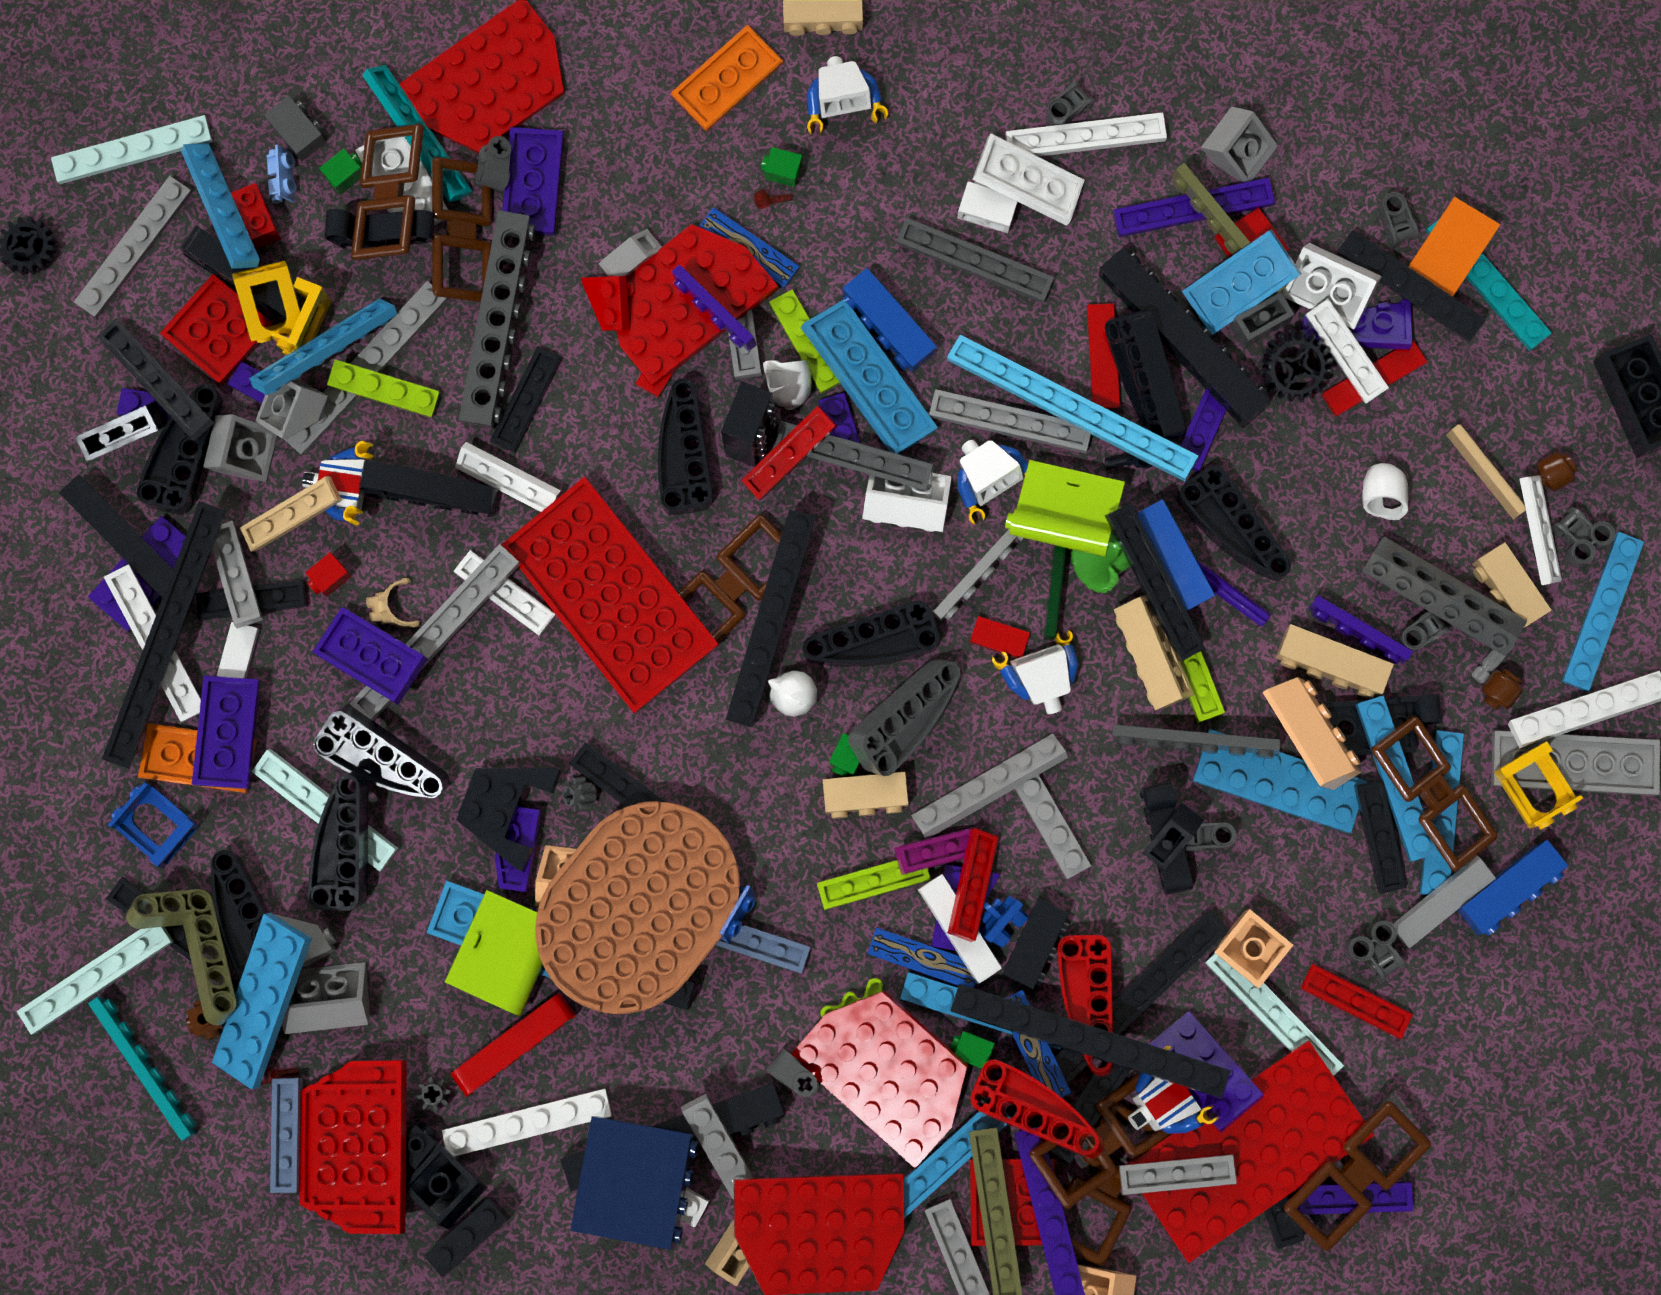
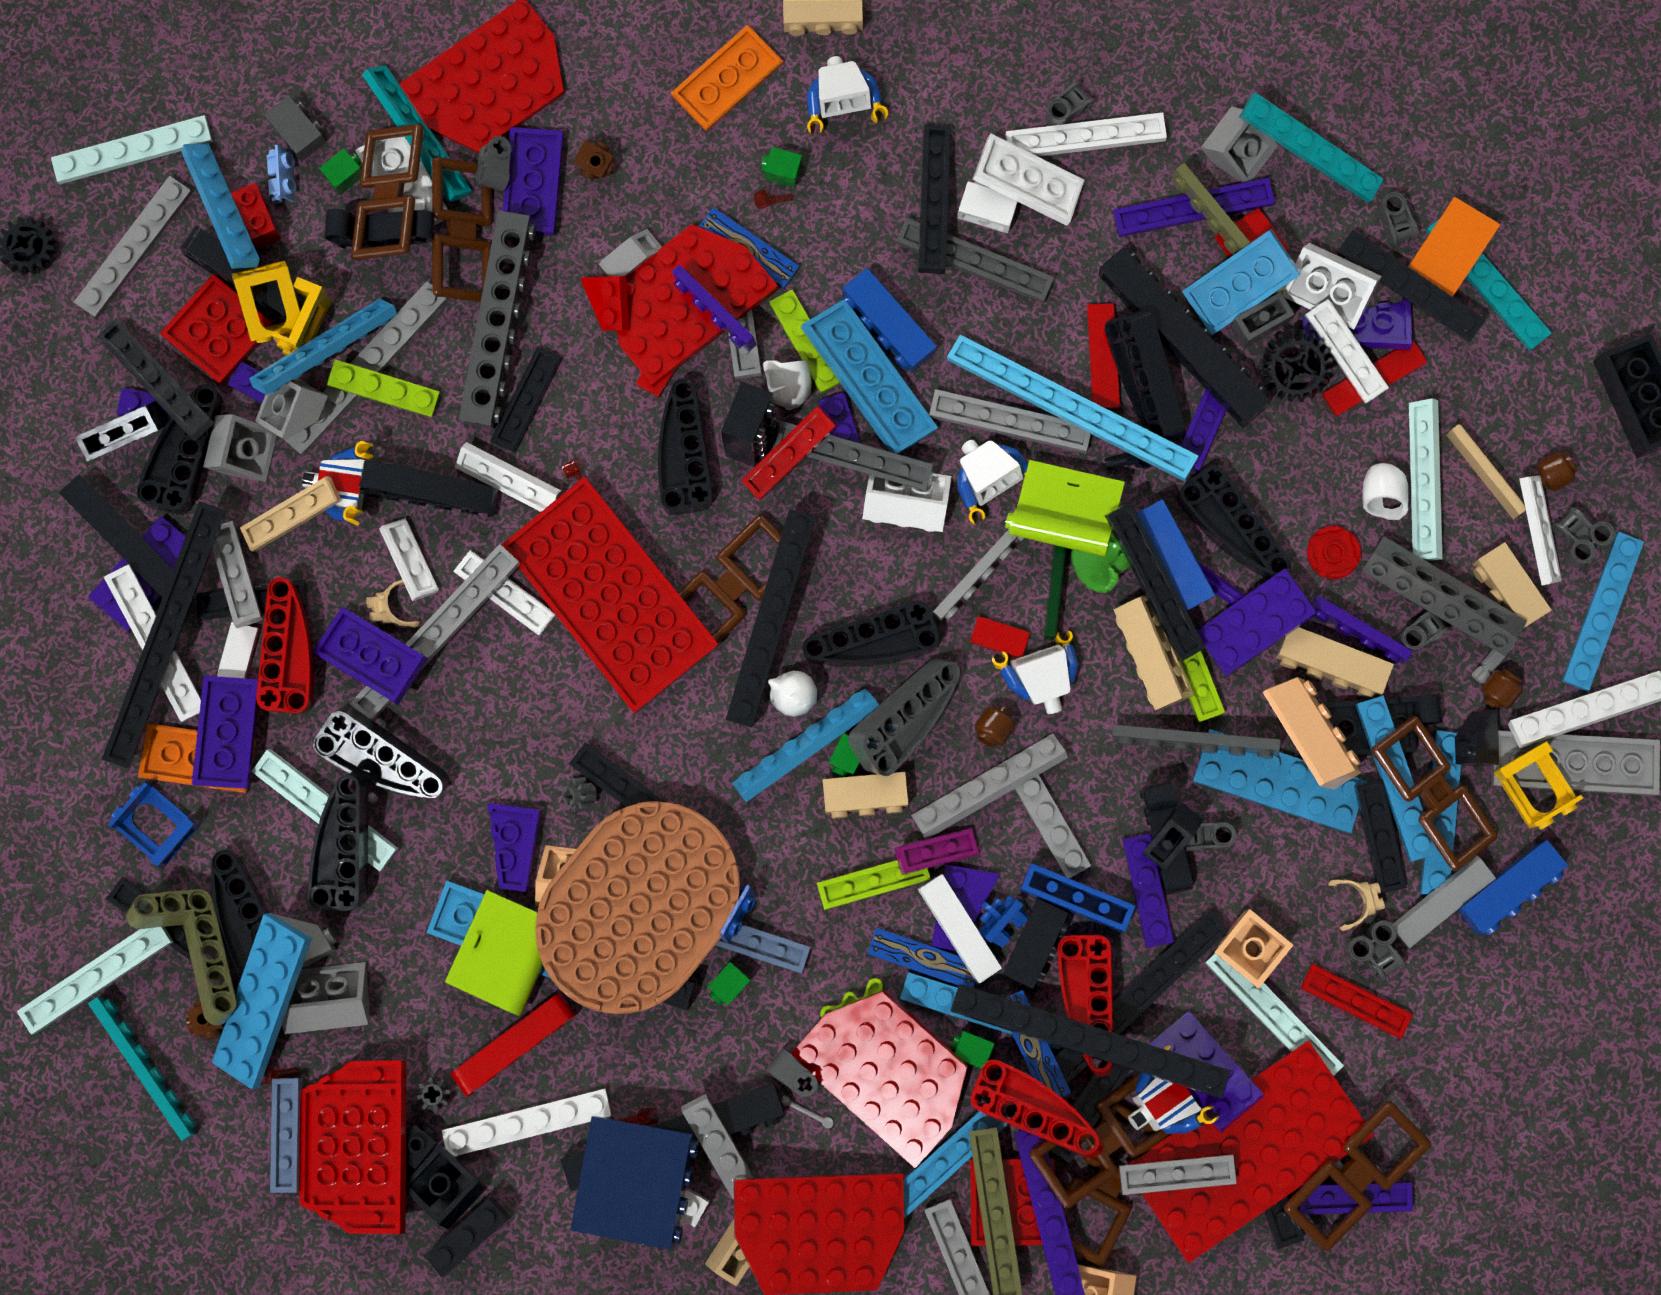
(293, 659): none -> red beam
(327, 575): red brick -> none
(409, 559): none -> white tile
(493, 805): black wing -> none
(571, 469): none -> clear red hand
(584, 155): none -> reddish brown brick
(641, 1117): none -> clear red hand
(728, 985): none -> green brick
(805, 745): none -> dark azure plate
(826, 1122): none -> light grey hinge
(934, 199): none -> black plate
(973, 885): red tile -> none
(994, 726): none -> reddish brown head
(1077, 898): none -> blue brick
(1147, 892): none -> dark purple plate
(1256, 622): none -> dark purple plate
(1311, 147): none -> teal plate
(1327, 559): none -> red tile
(1370, 899): none -> tan helmet
(1425, 479): none -> light aqua plate
(1478, 740): none -> black slope

